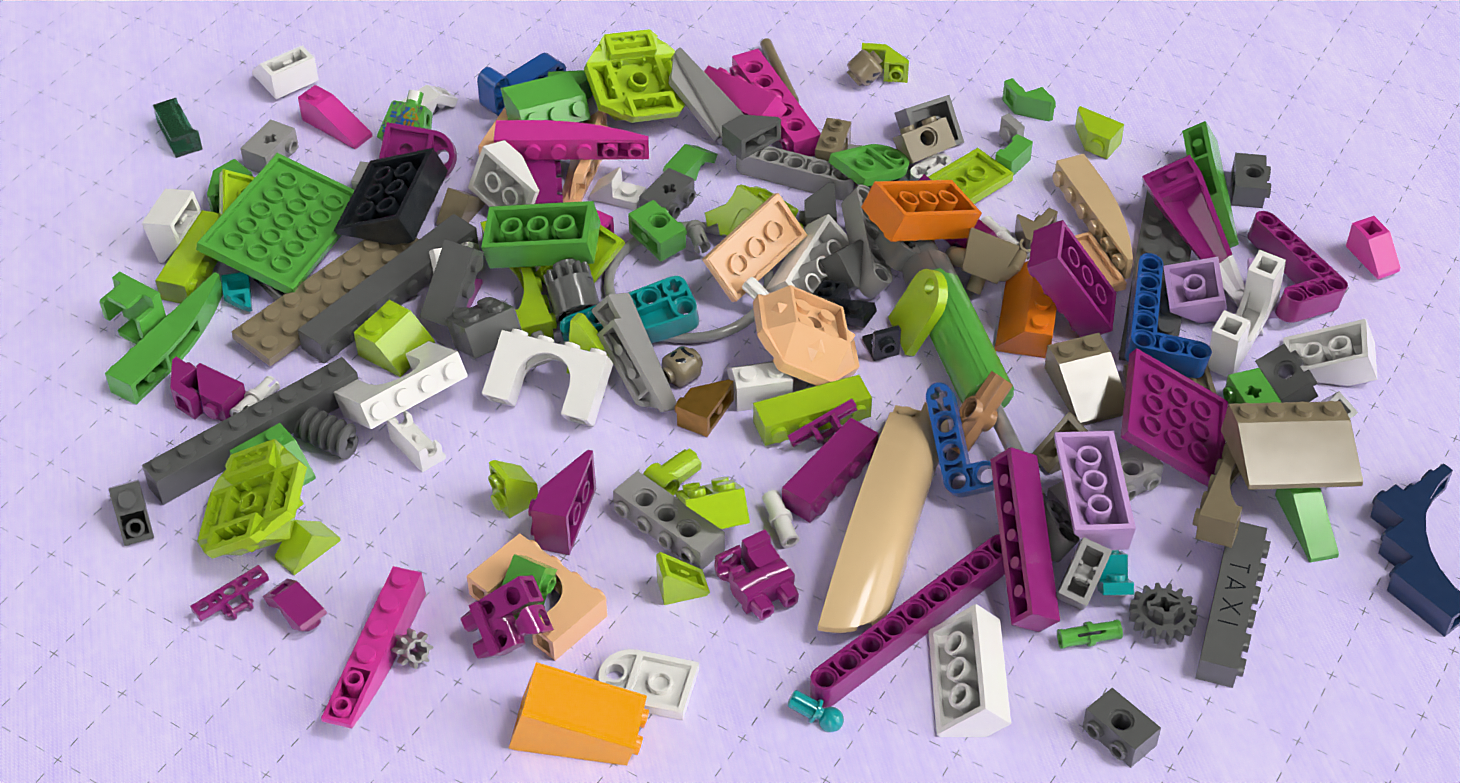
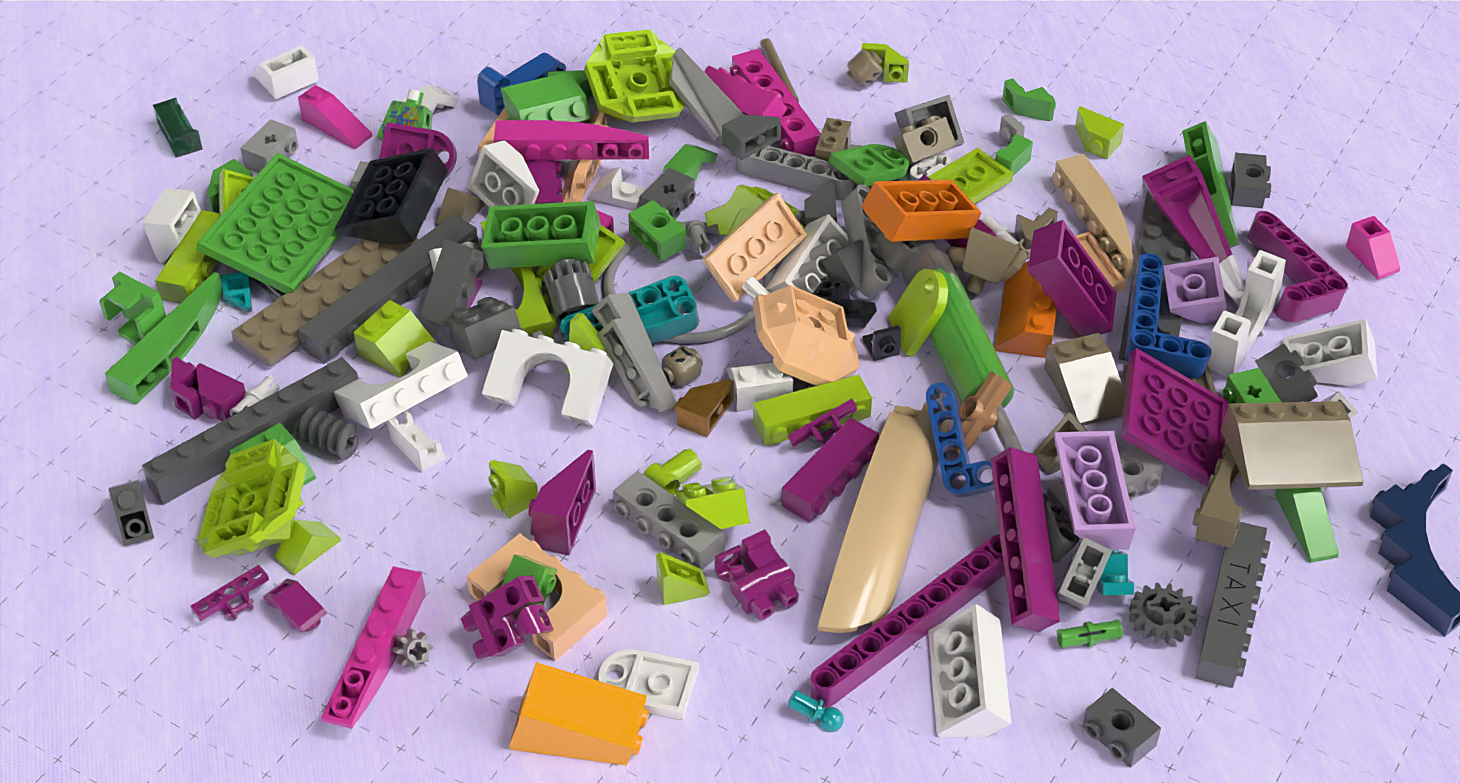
(780, 518): white pin -> none

